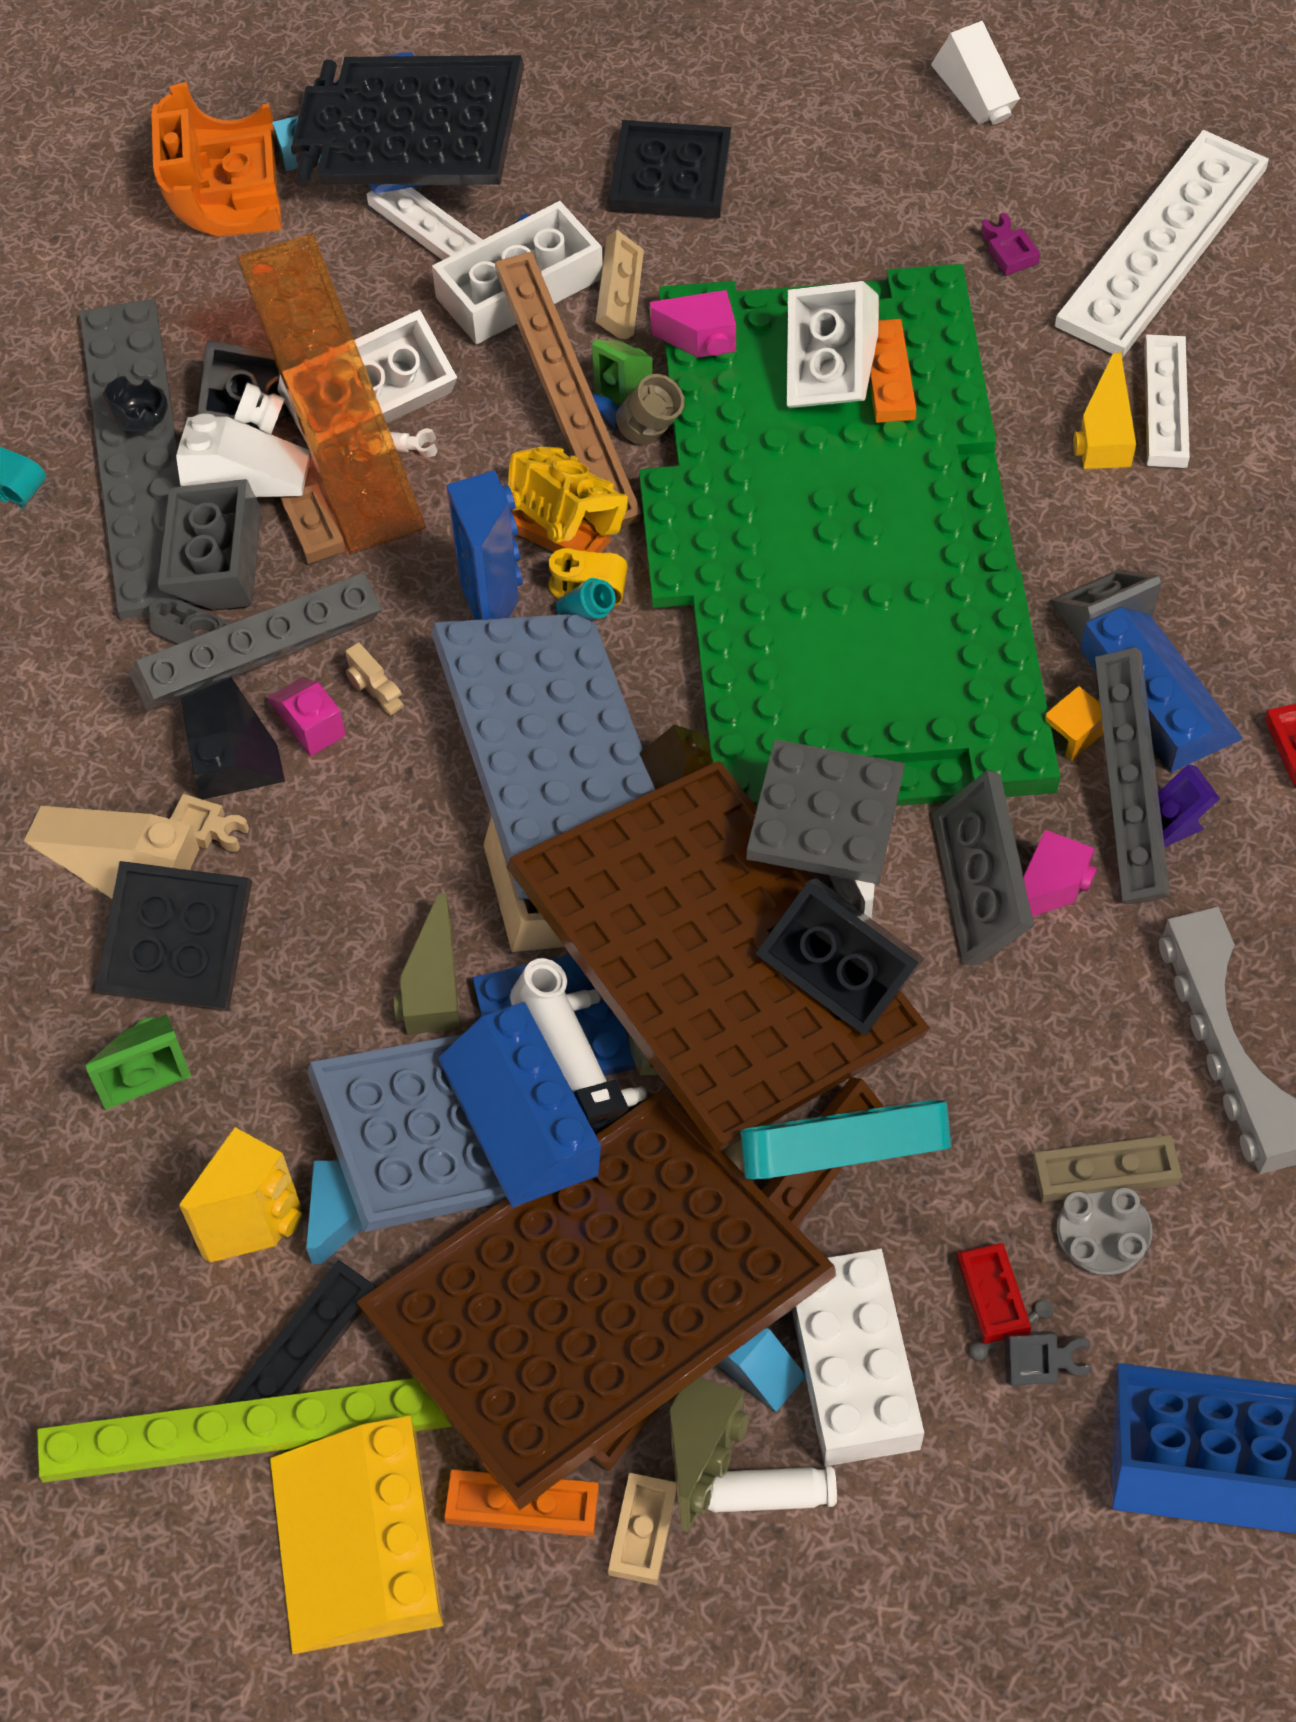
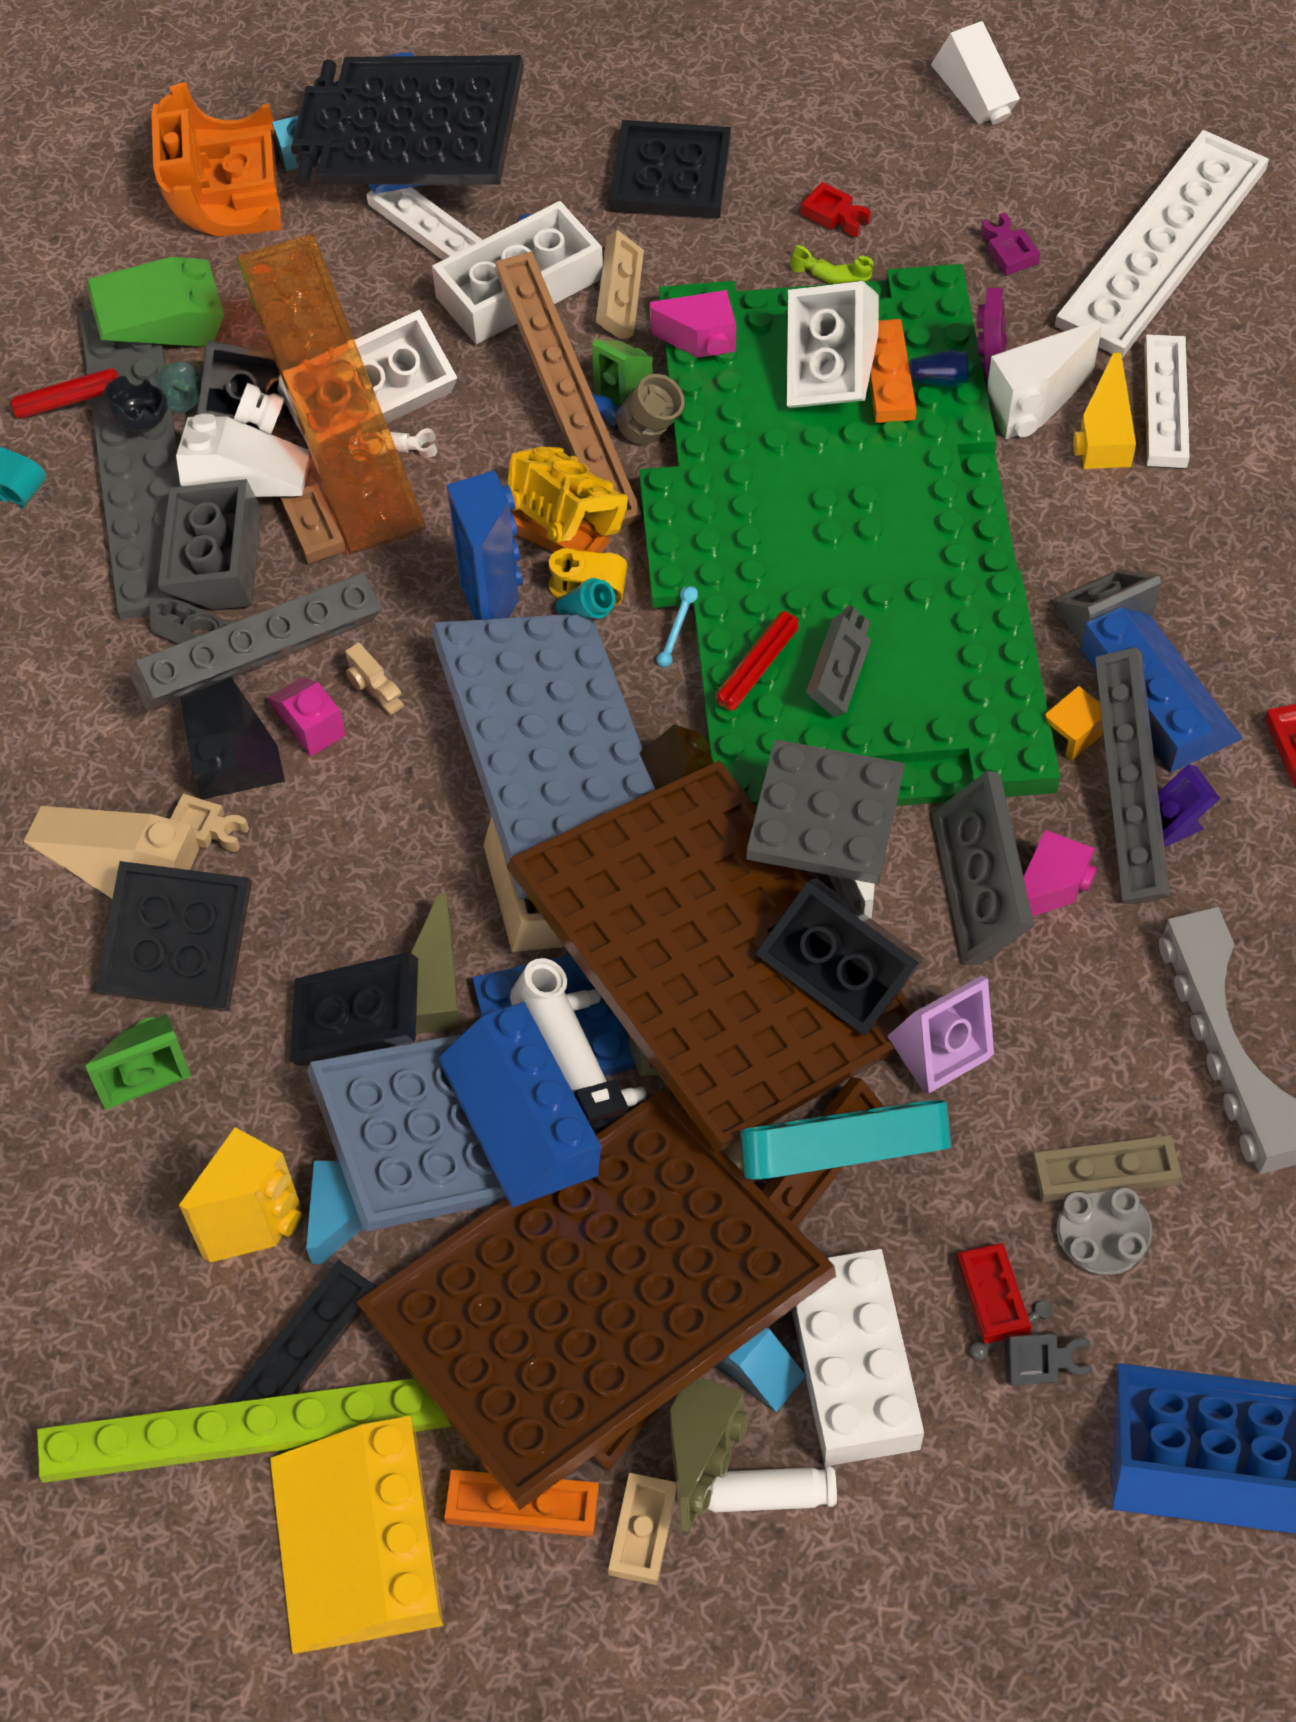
(62, 394): none -> red axle
(158, 303): none -> bright green slope
(183, 377): none -> clear light blue wheel
(355, 1009): none -> black plate
(688, 595): none -> medium azure hinge
(757, 661): none -> red axle
(833, 207): none -> red plate
(840, 661): none -> dark grey hinge
(858, 271): none -> lime arm
(941, 368): none -> clear blue cone
(947, 1036): none -> lavender slope
(991, 319): none -> magenta wing
(1039, 377): none -> white slope

